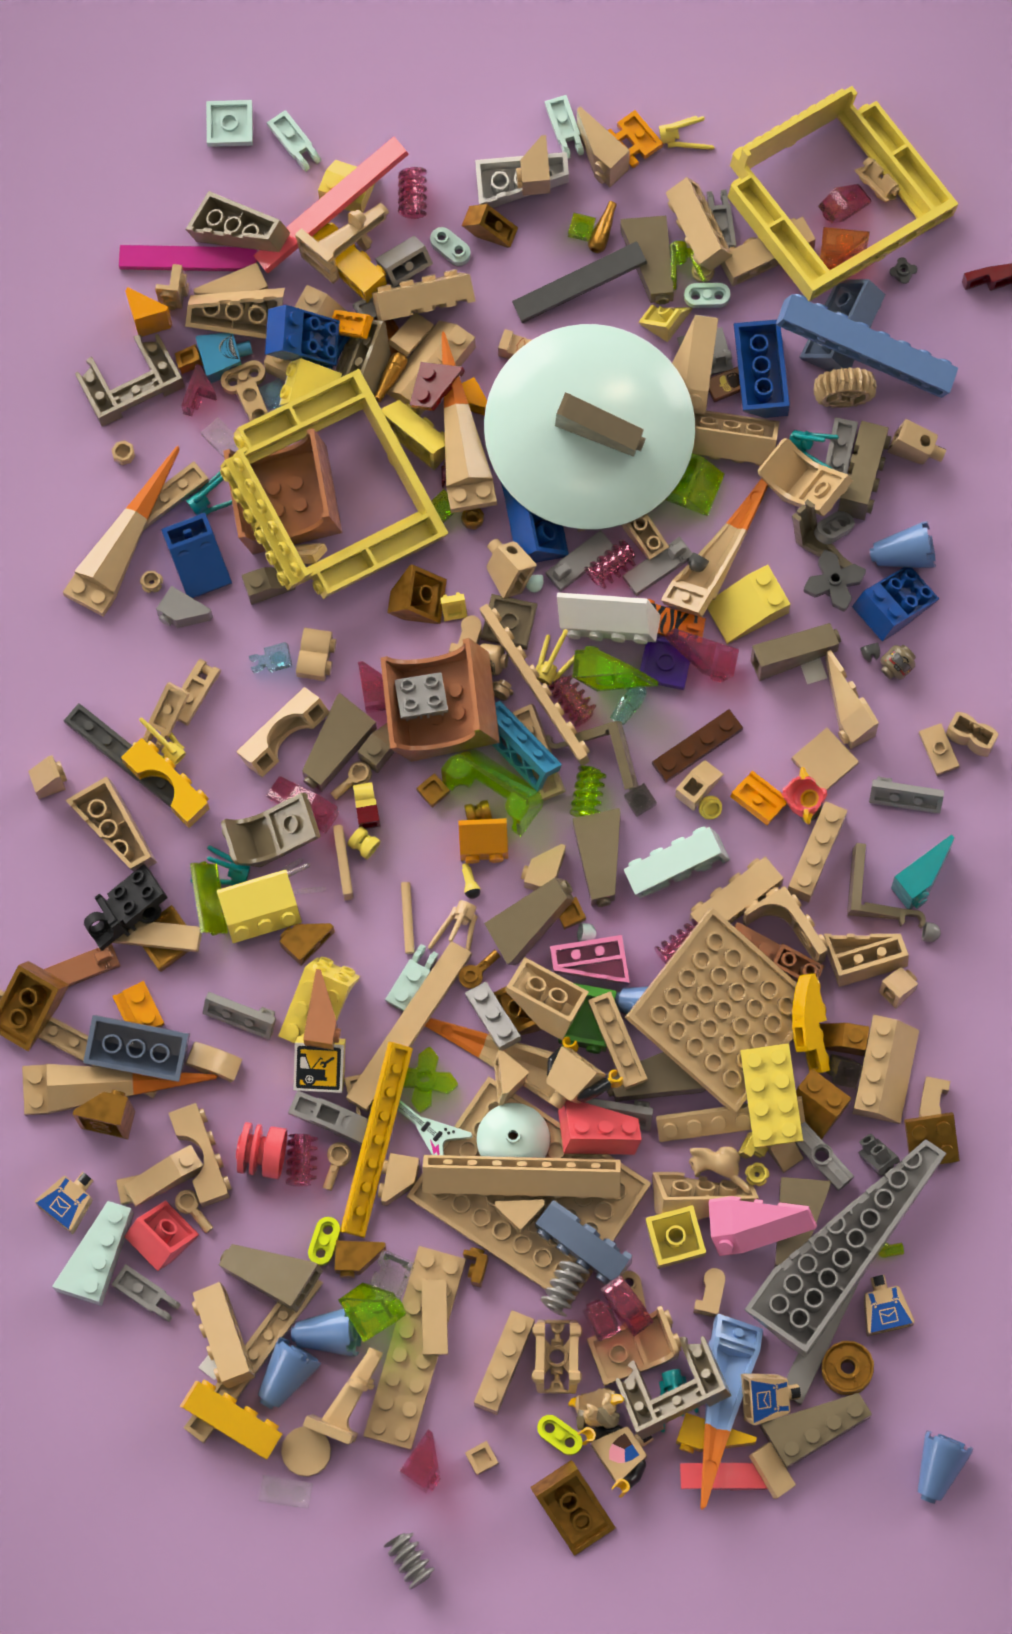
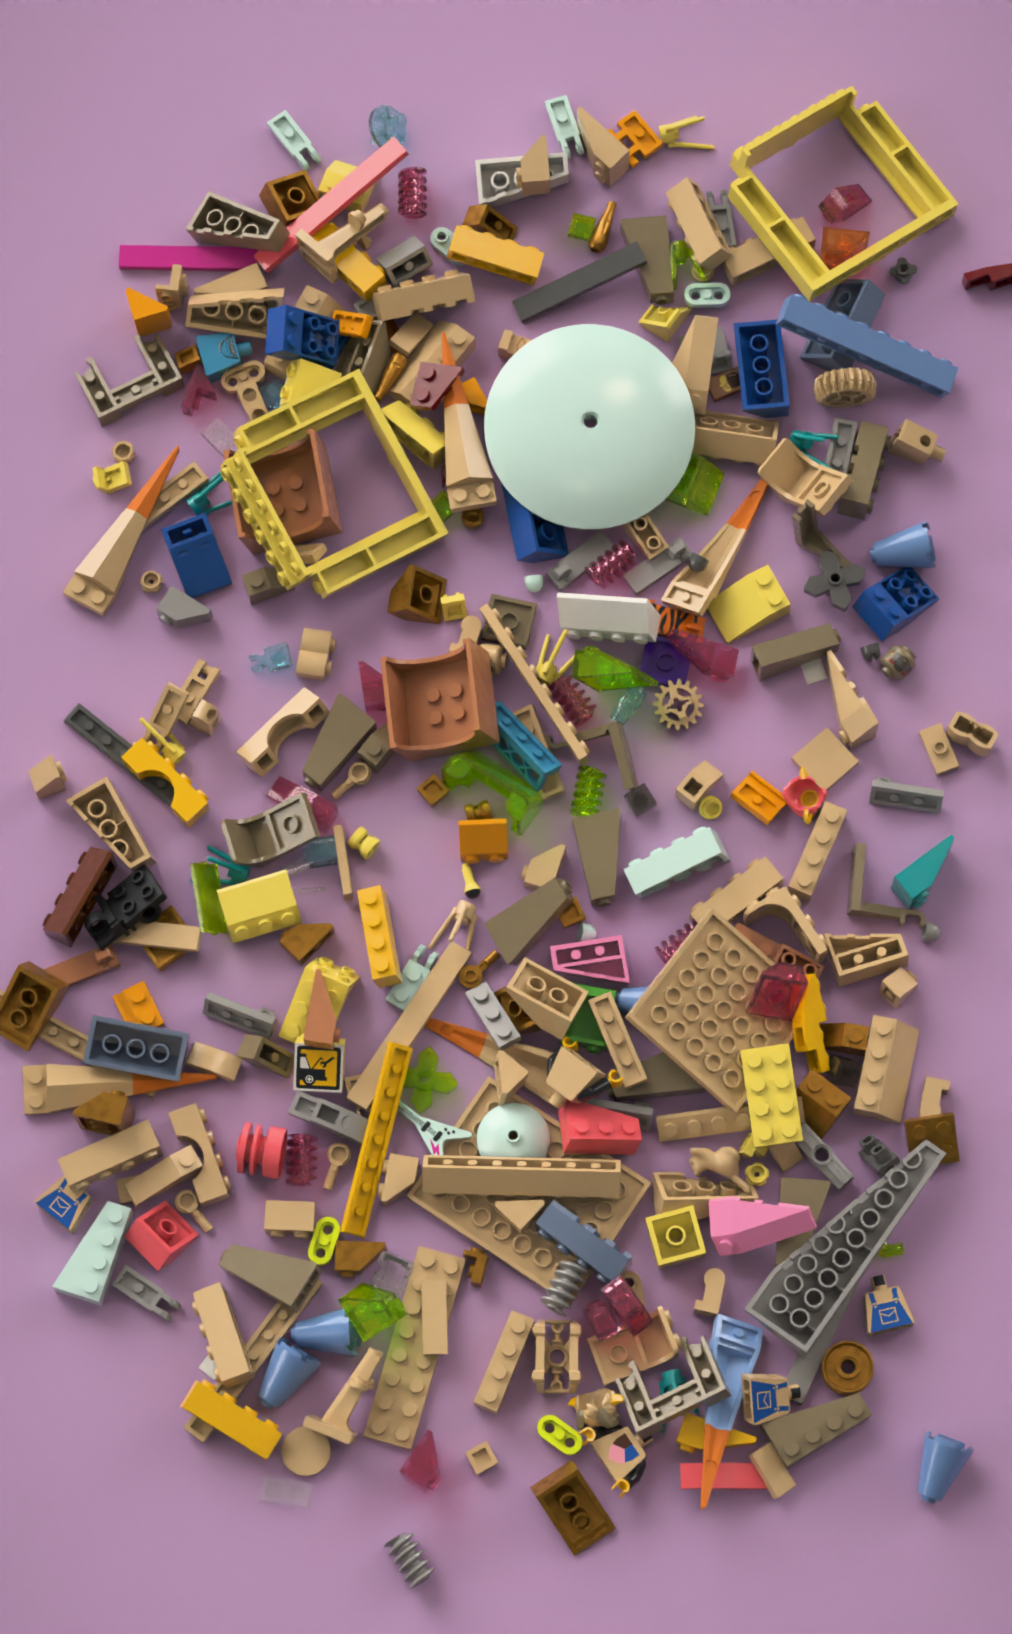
(79, 900): none -> reddish brown slope
(110, 1156): none -> tan wedge
(112, 477): none -> light yellow bracket
(205, 717): none -> tan leg
(229, 123): light aqua plate -> none
(266, 1055): none -> dark tan slope
(289, 196): none -> pearl gold slope
(290, 1218): none -> tan brick
(321, 852): none -> clear light blue brick
(366, 806): leg -> none
(379, 936): none -> yellow brick
(387, 123): none -> clear light blue plate
(407, 918): tan bar -> none
(421, 696): light grey hinge -> none
(495, 254): none -> yellow brick
(502, 689): tan plate -> none
(509, 567): tan torso -> none
(598, 425): dark tan slope -> none
(682, 715): none -> tan gear
(697, 745): reddish brown plate -> none
(778, 992): none -> clear pink slope
(834, 527): light grey plate -> none
(884, 188): tan hinge -> none

